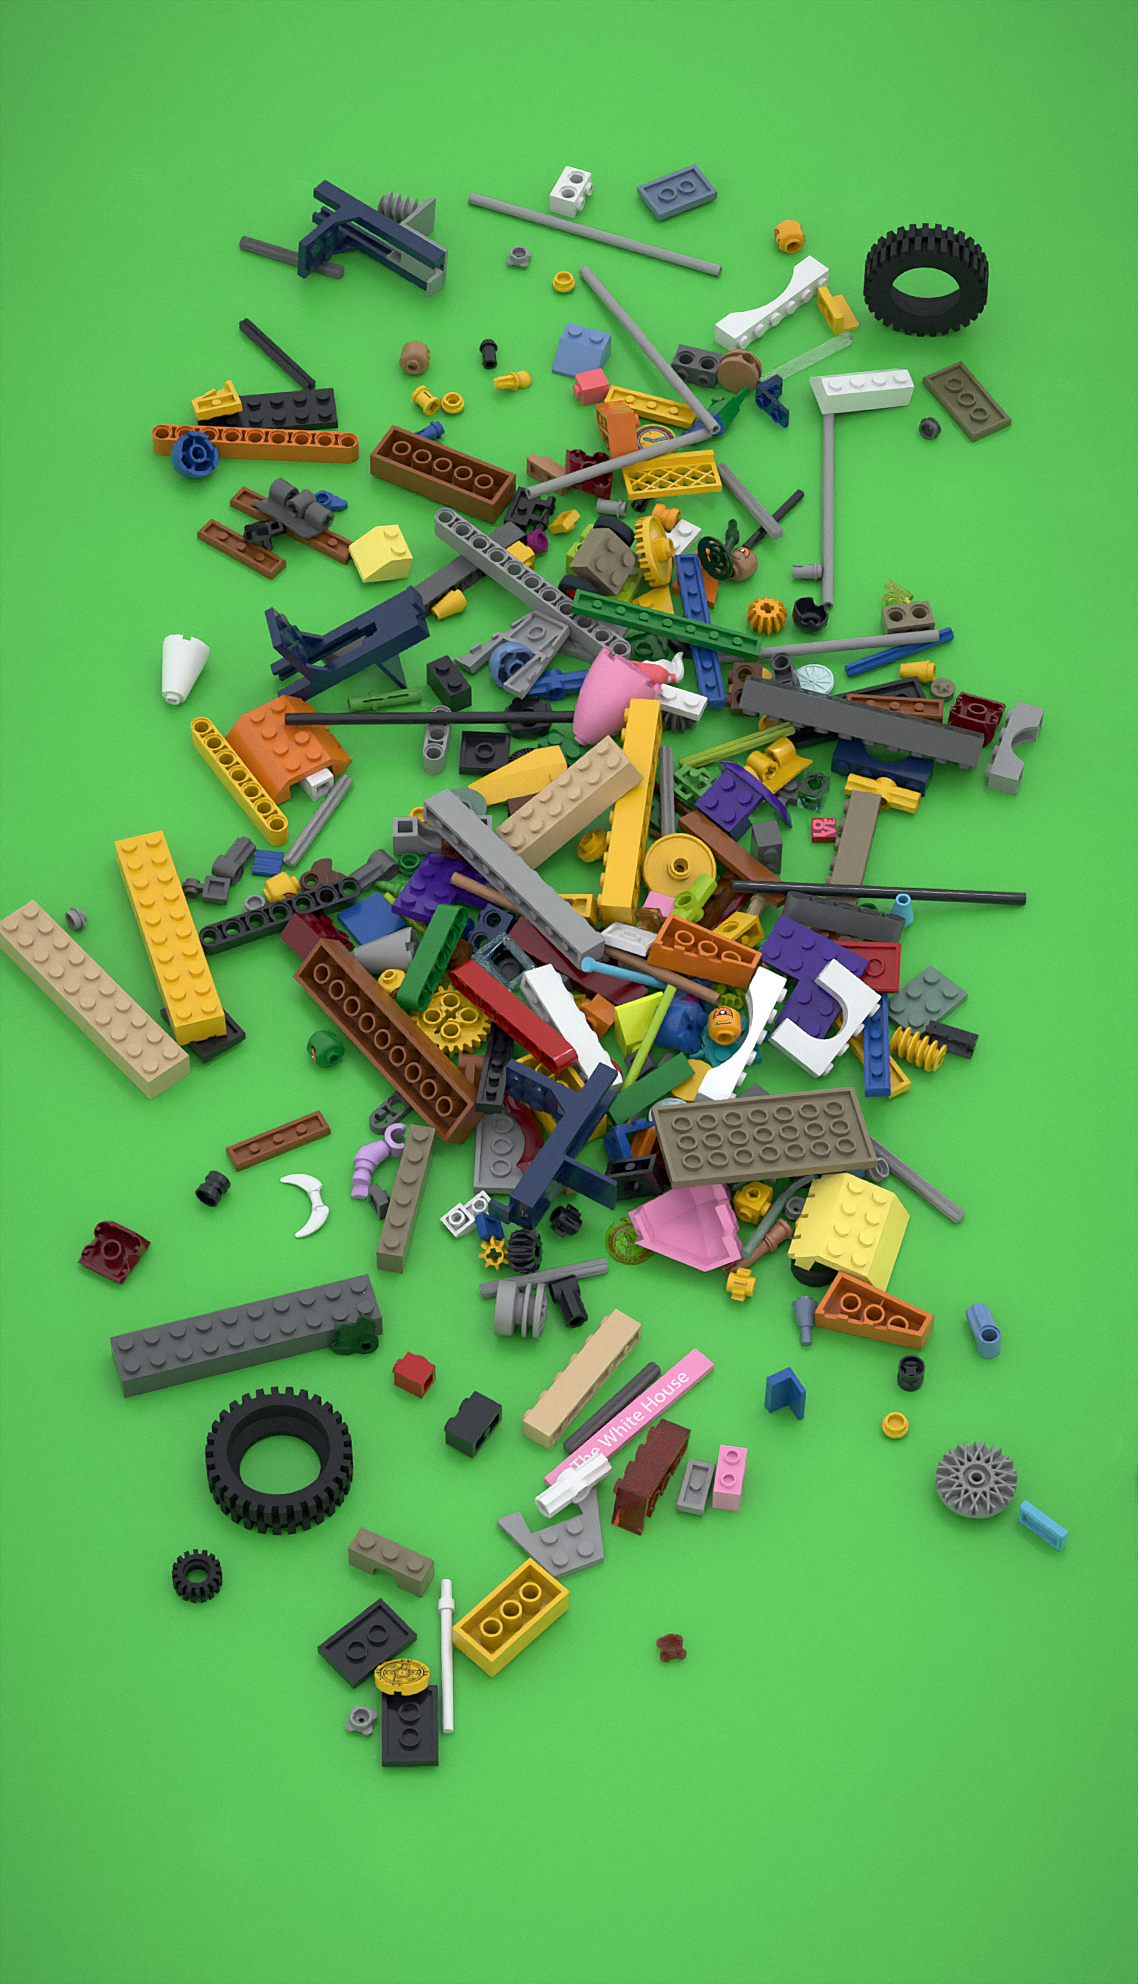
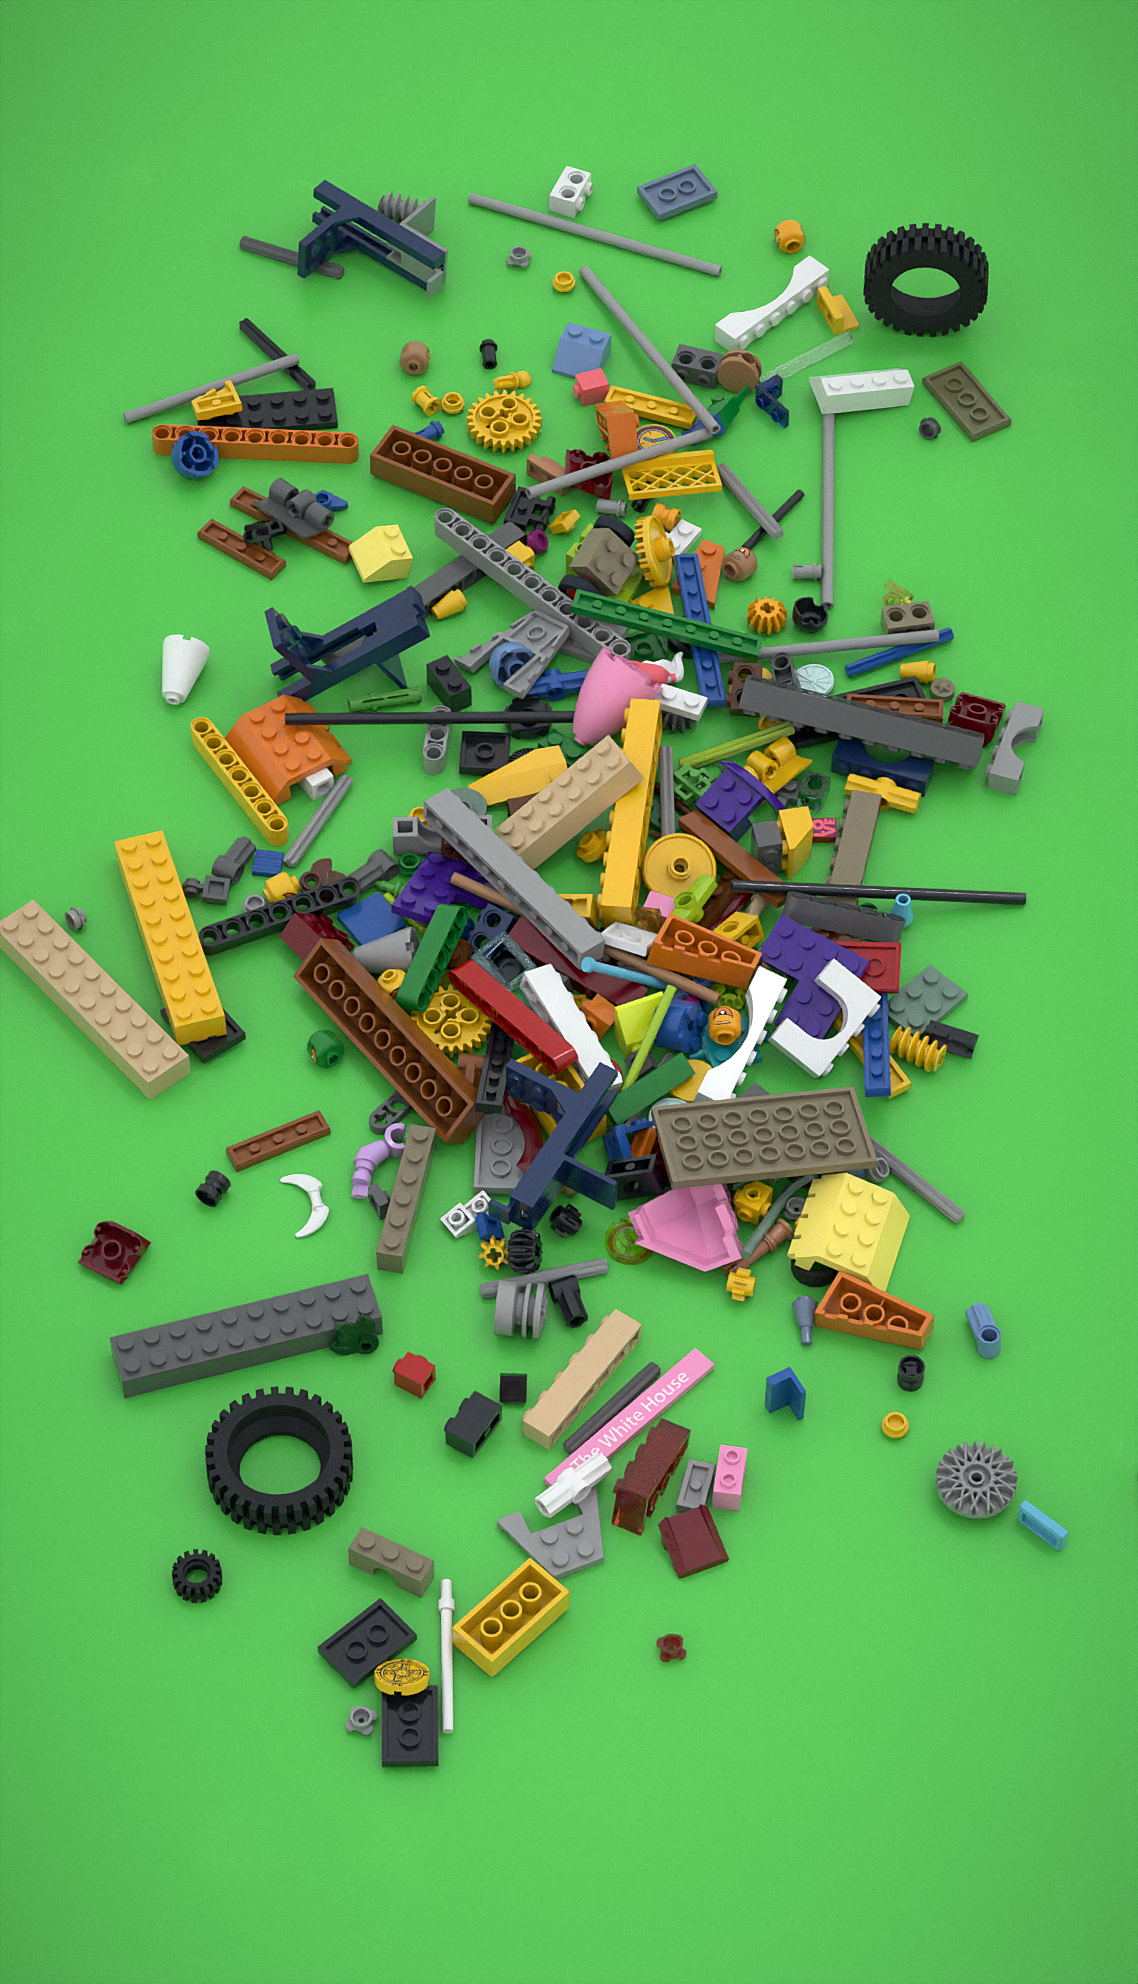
(189, 395): none -> light grey piece
(504, 421): none -> yellow gear
(513, 1387): none -> black plate
(692, 1541): none -> dark red slope
(719, 554): dark green dish -> none
(796, 835): none -> yellow slope

